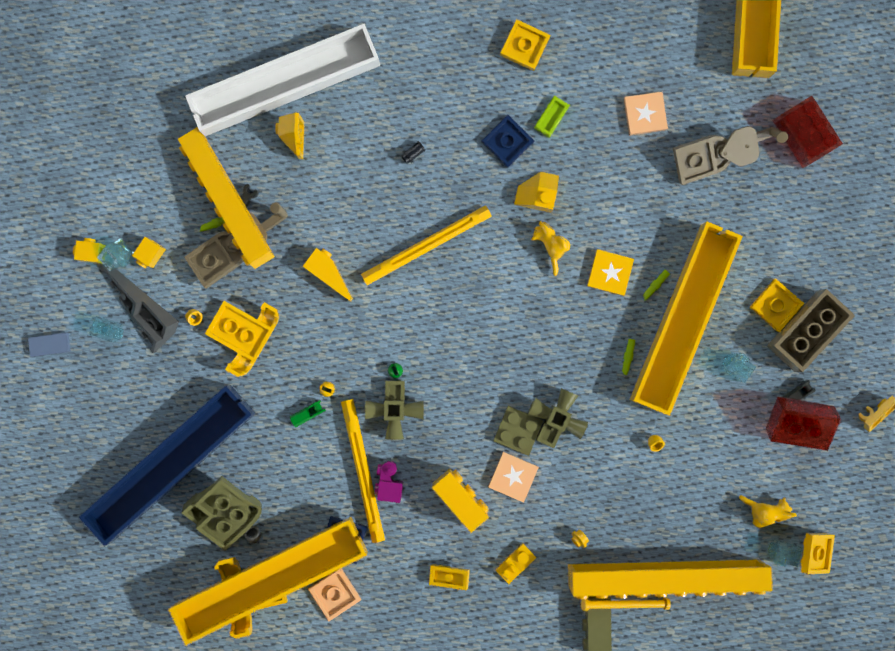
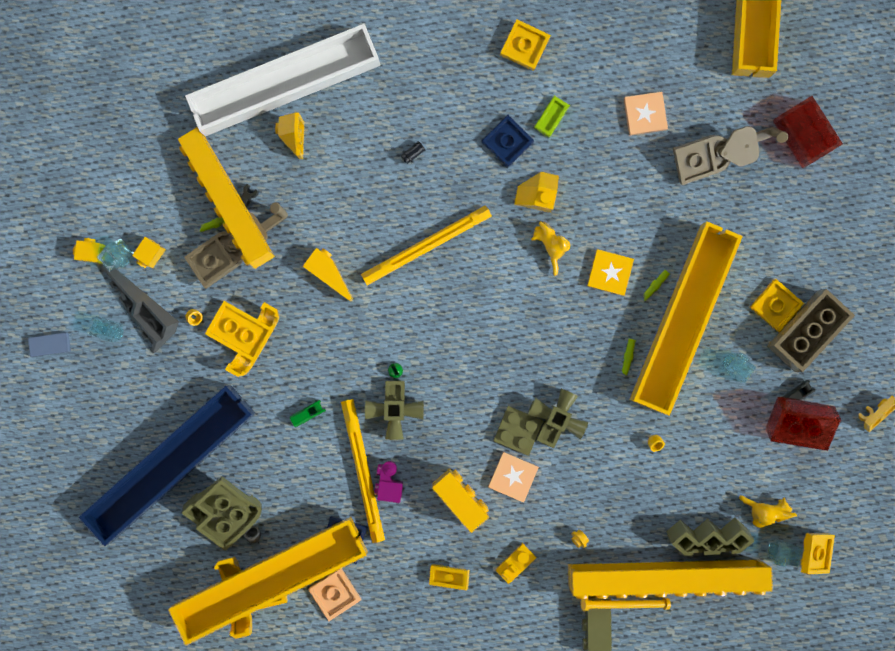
(328, 385): yellow hinge -> none
(709, 538): none -> olive brick

